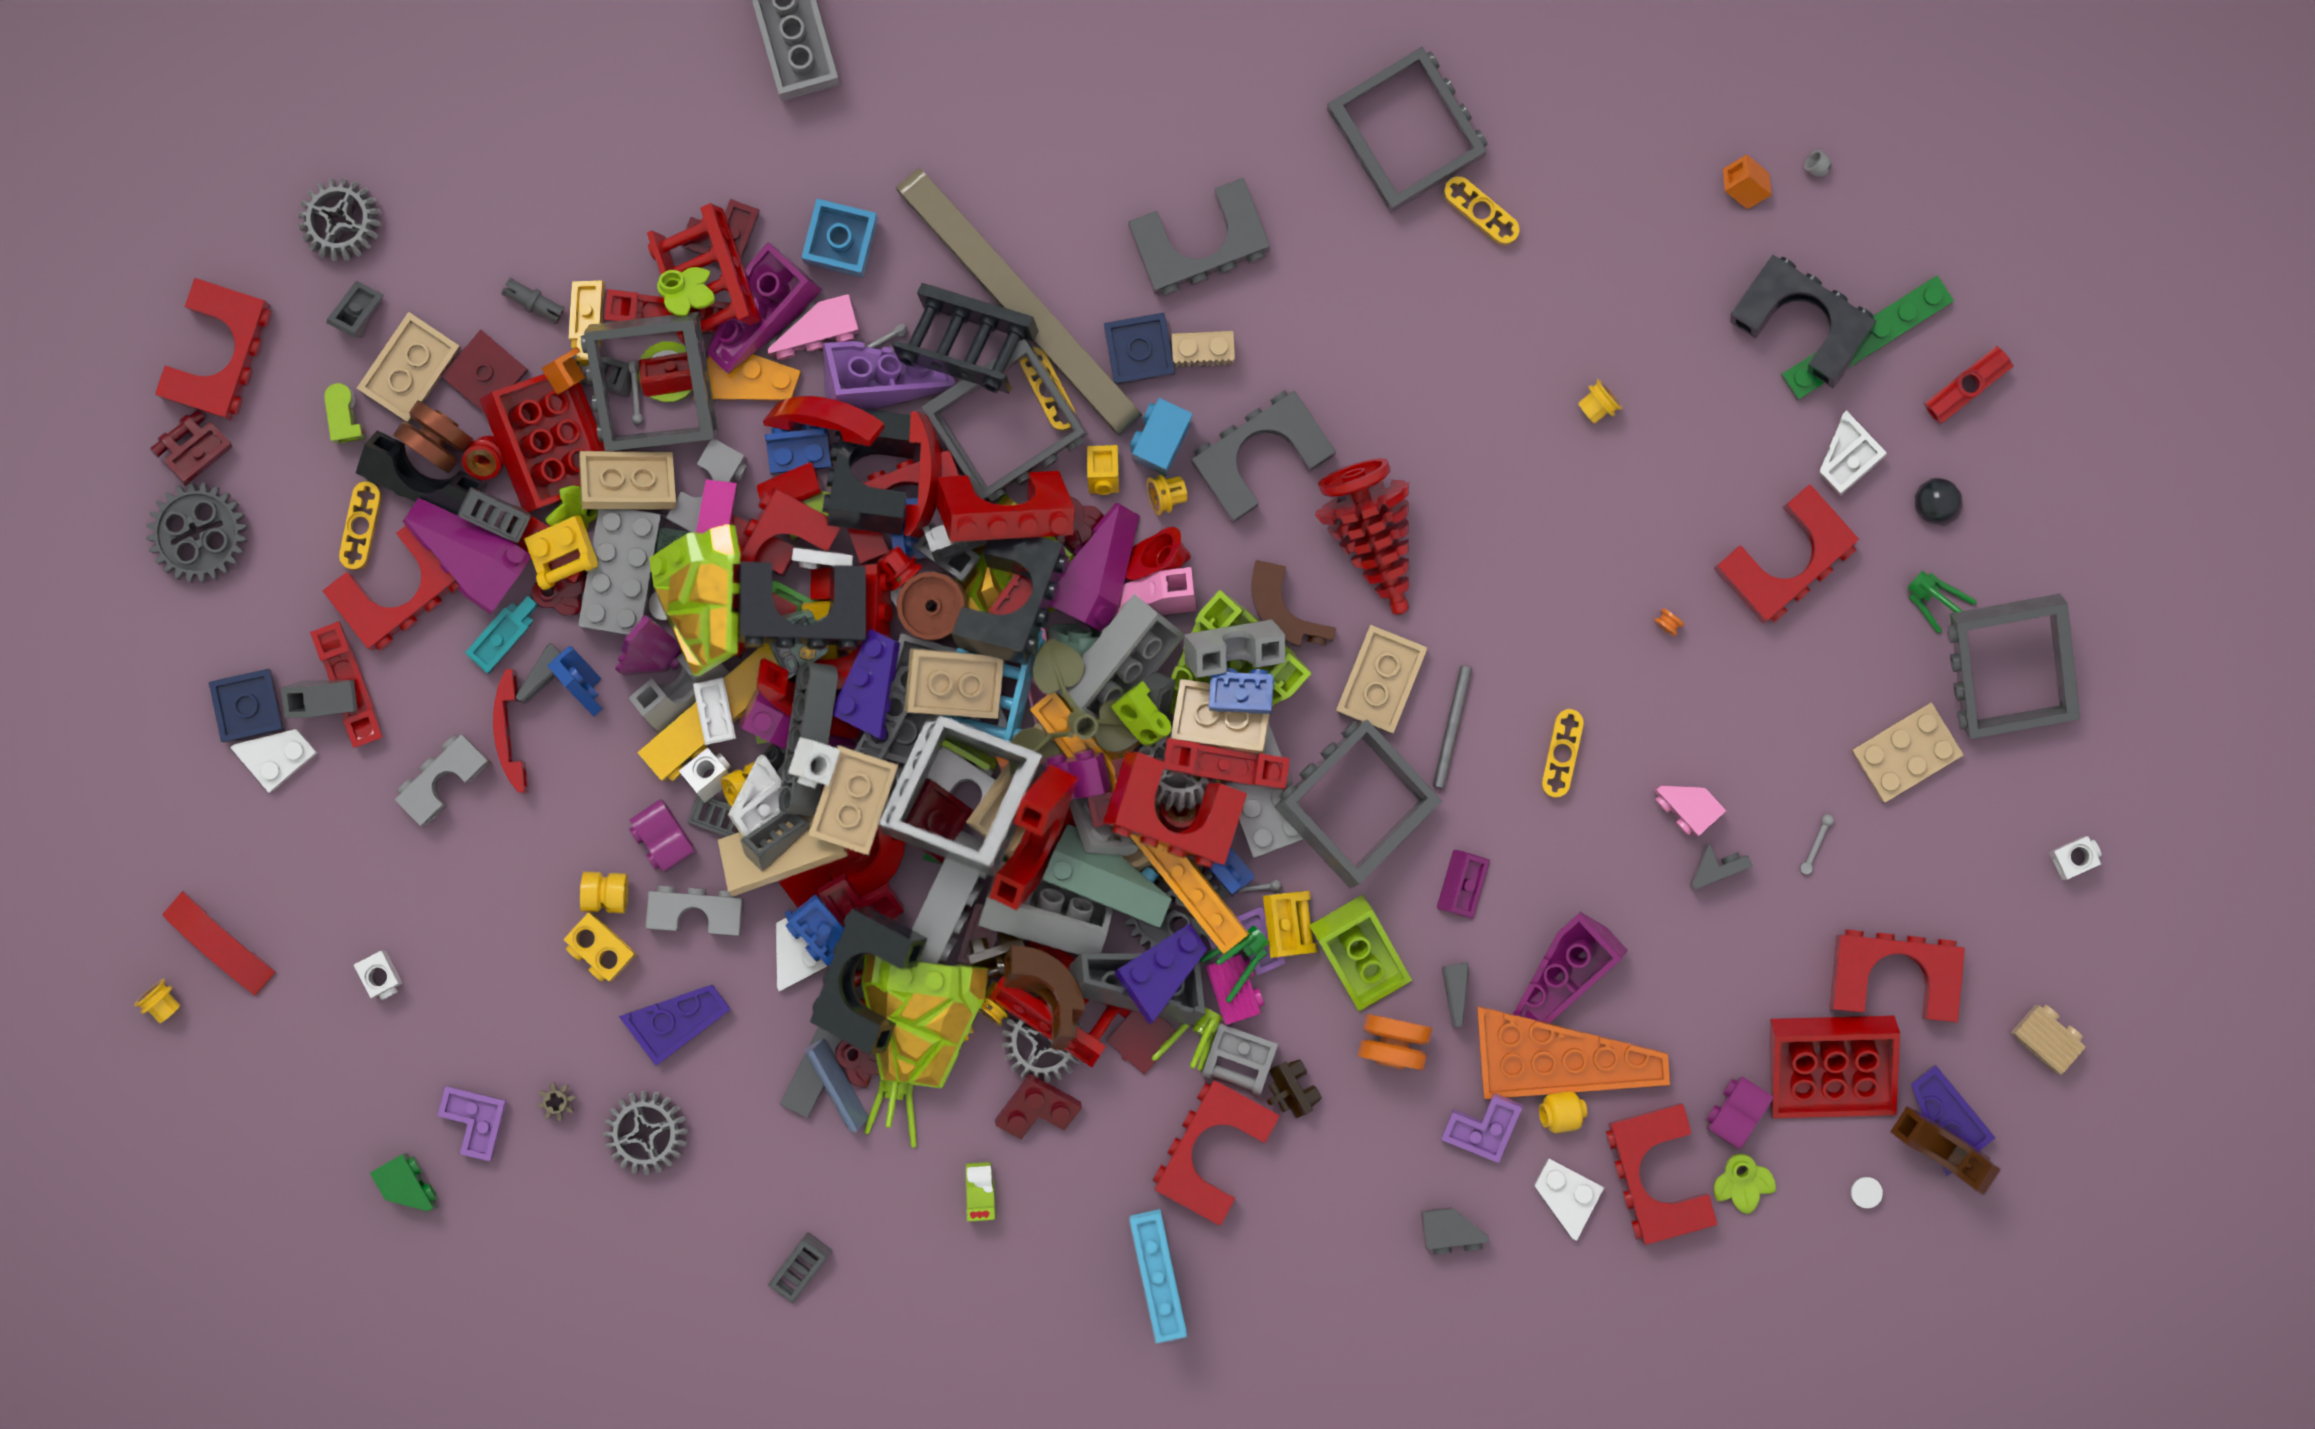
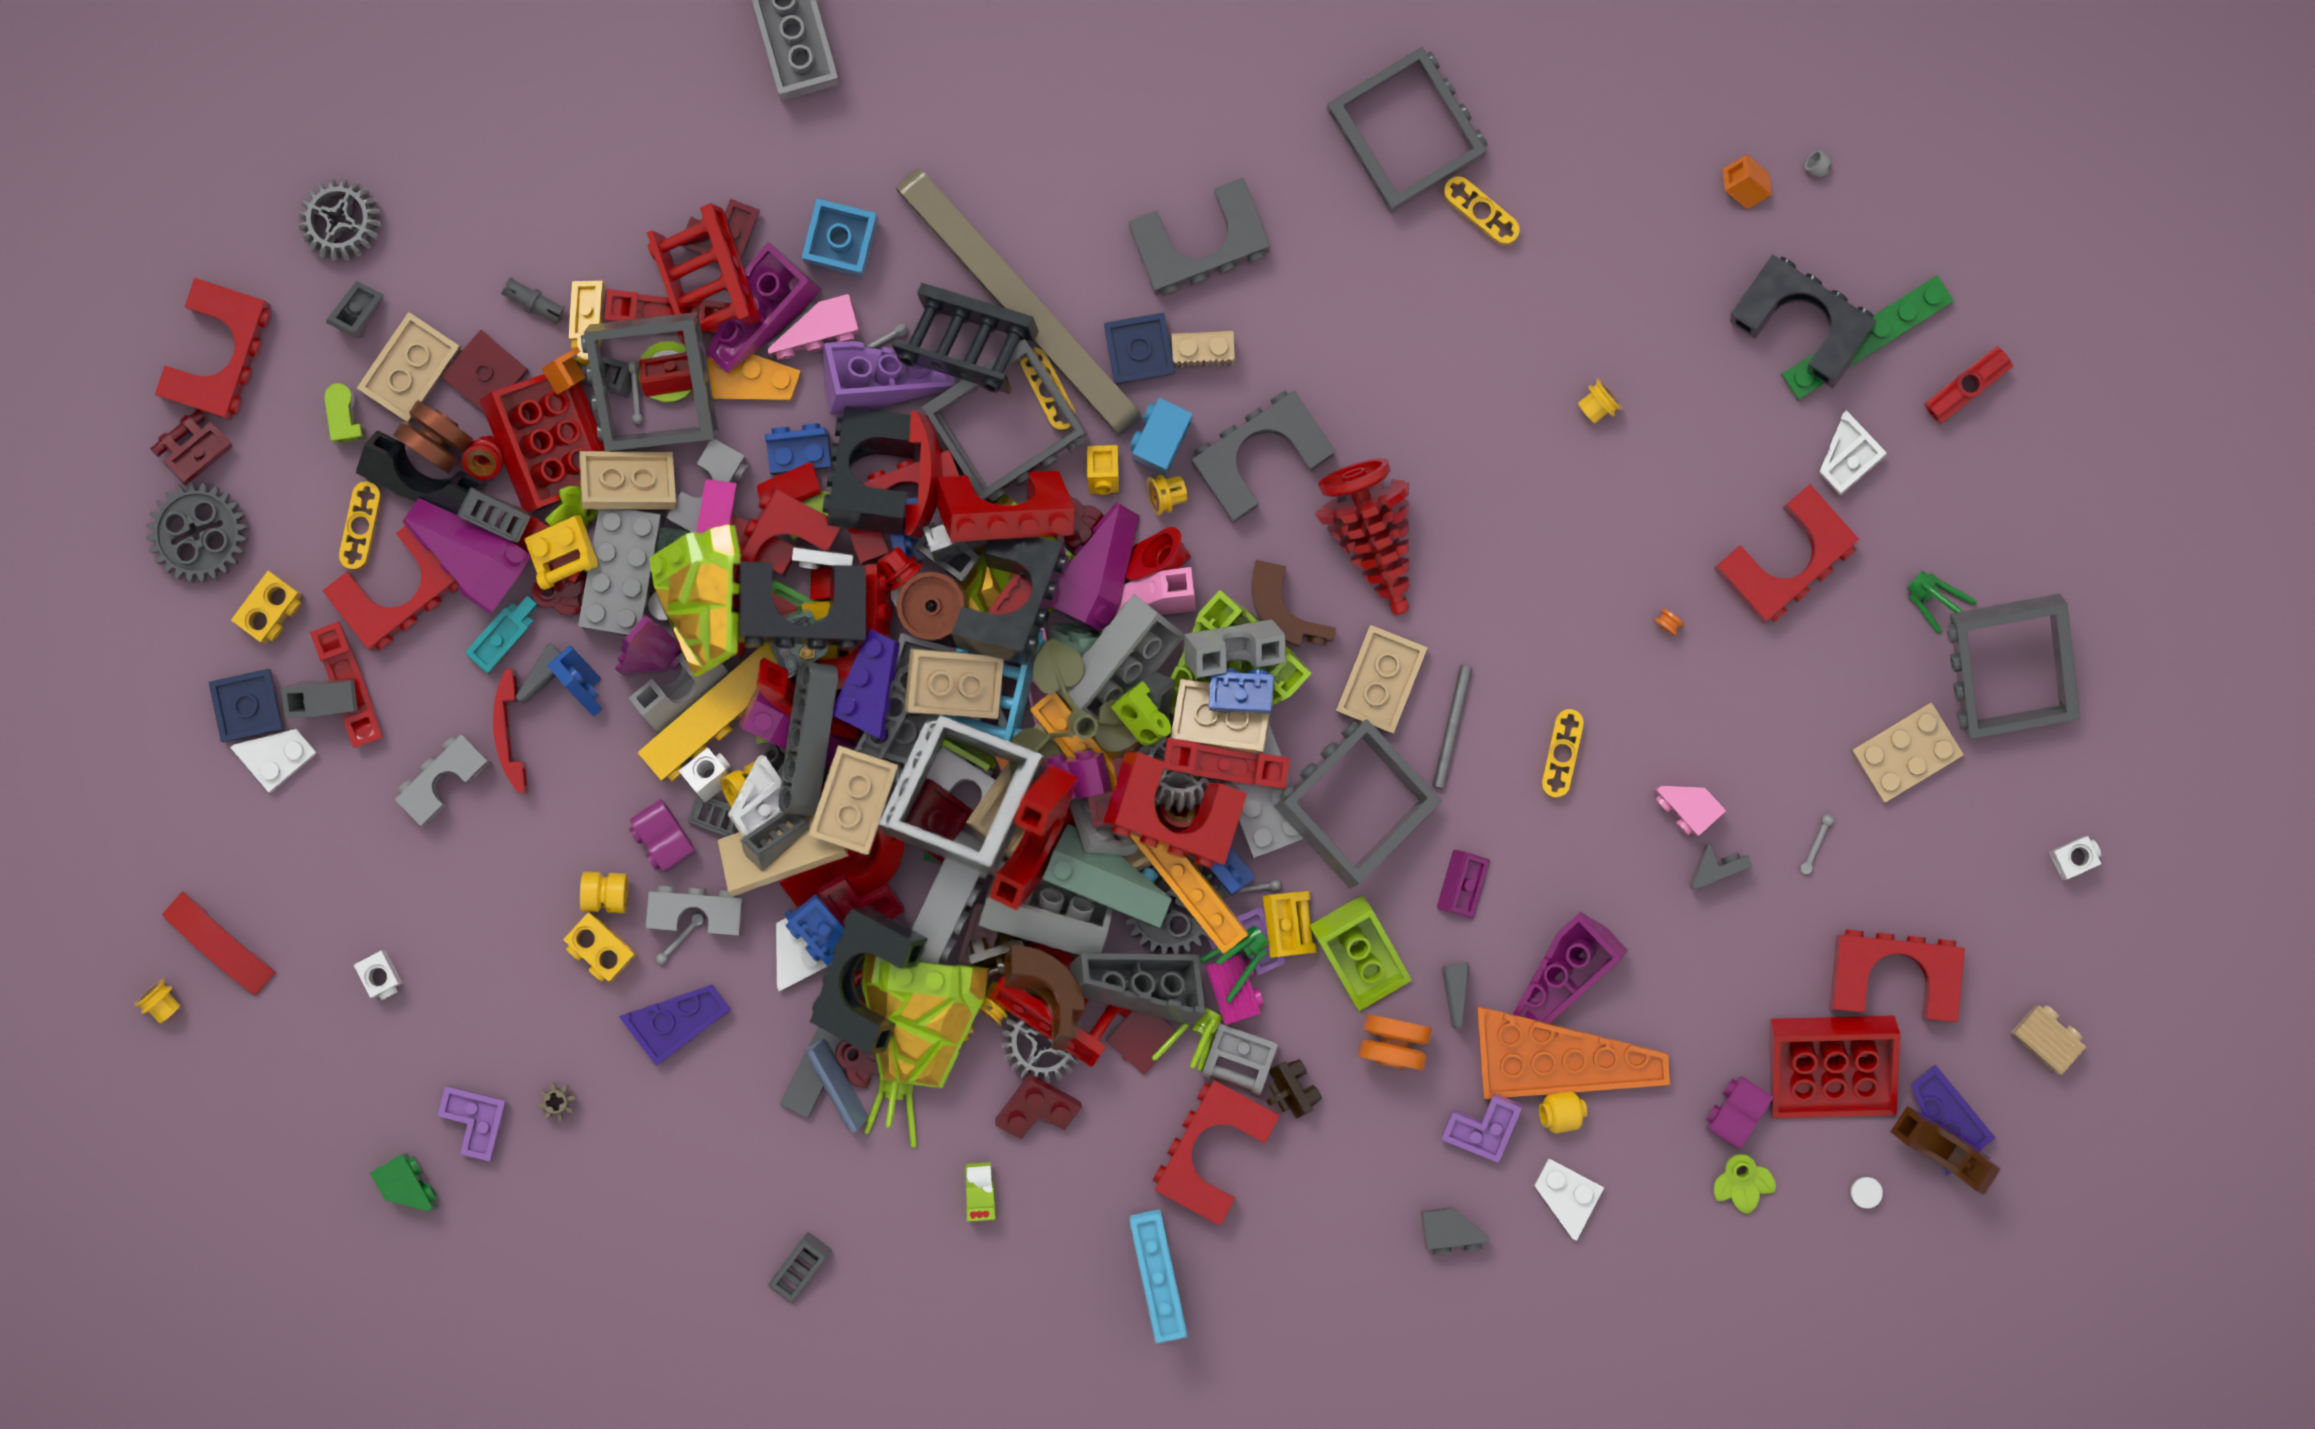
(261, 603): none -> yellow brick
(649, 1146): light grey gear -> none
(685, 290): lime plate -> none
(697, 920): none -> light grey hinge
(714, 711): white plate -> none
(825, 762): white brick -> none
(855, 424): red slope -> none
(1161, 970): dark purple wing -> none
(1632, 1140): red arch -> none
(1938, 501): black hair -> none

